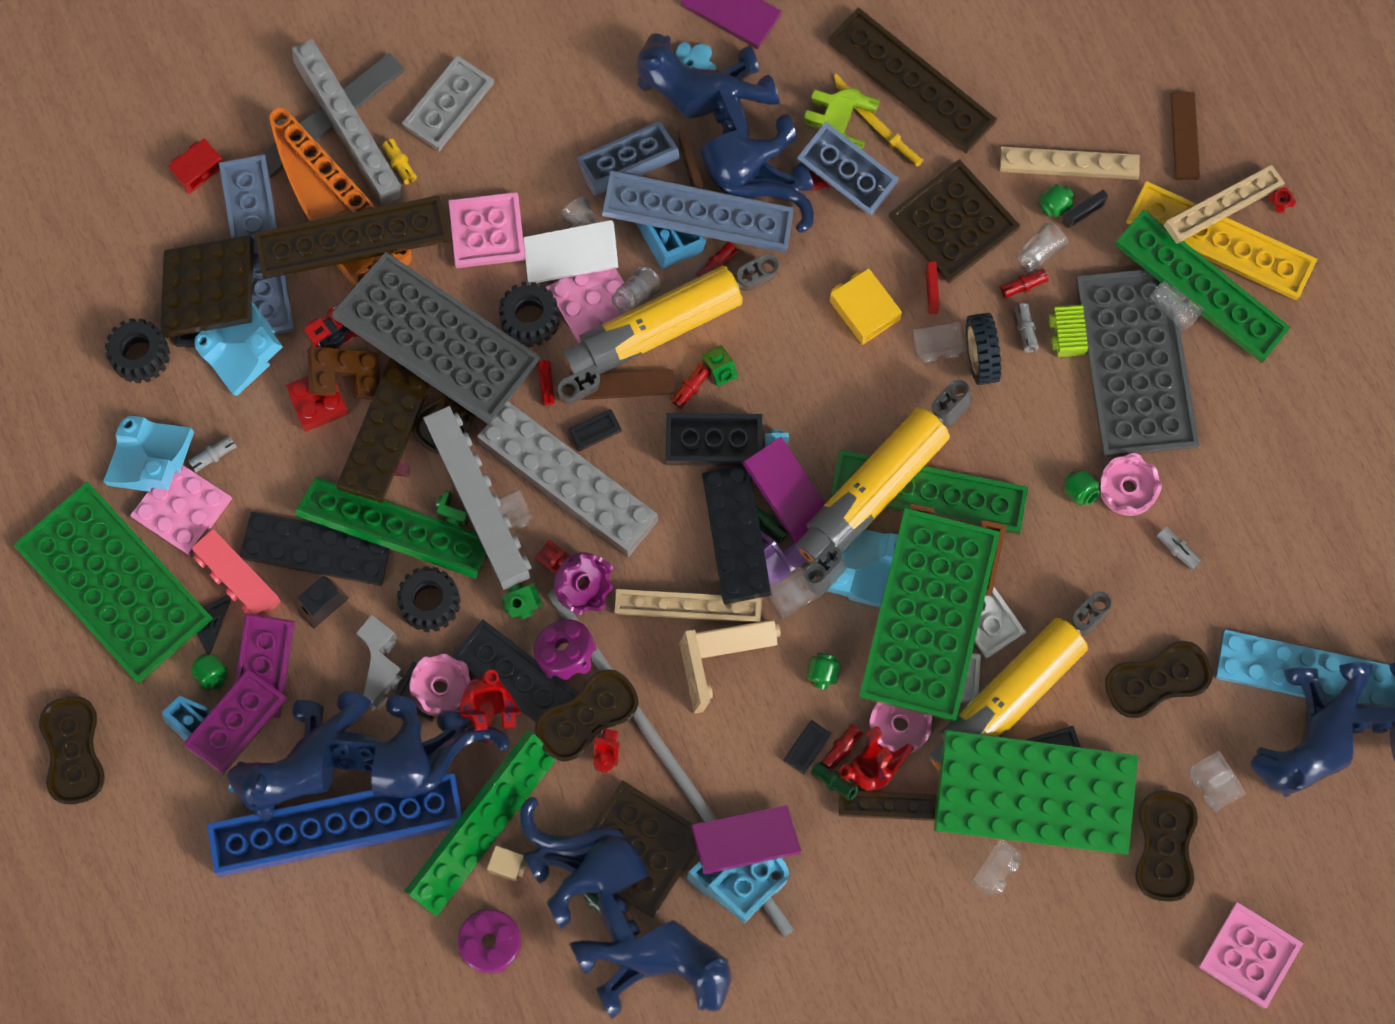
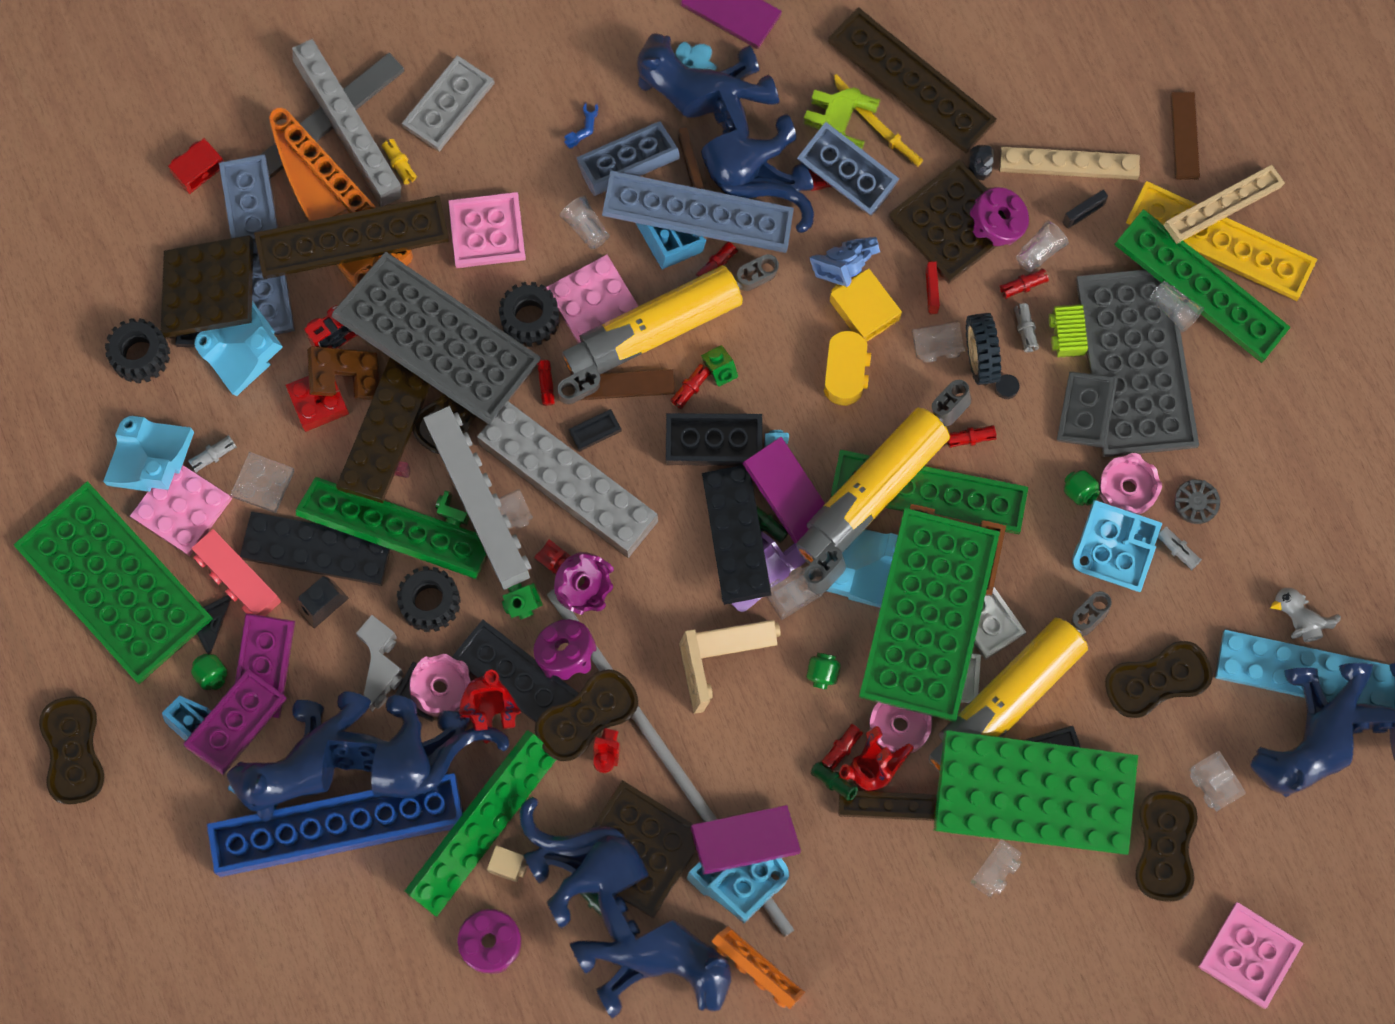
(262, 482): none -> clear plate
(571, 252): white tile -> none
(573, 138): none -> blue arm
(638, 288): clear plant -> none
(685, 606): tan plate -> none
(750, 961): none -> orange plate
(807, 747): black tile -> none
(844, 261): none -> medium blue piece
(846, 368): none -> yellow brick
(972, 436): none -> red pin
(981, 161): none -> black rock
(989, 222): none -> magenta plate
(1007, 386): none -> black tile
(1056, 200): green head -> none
(1087, 409): none -> dark grey tile
(1117, 545): none -> medium azure slope
(1197, 501): none -> dark grey wheel
(1286, 195): red plate -> none
(1306, 622): none -> light grey animal

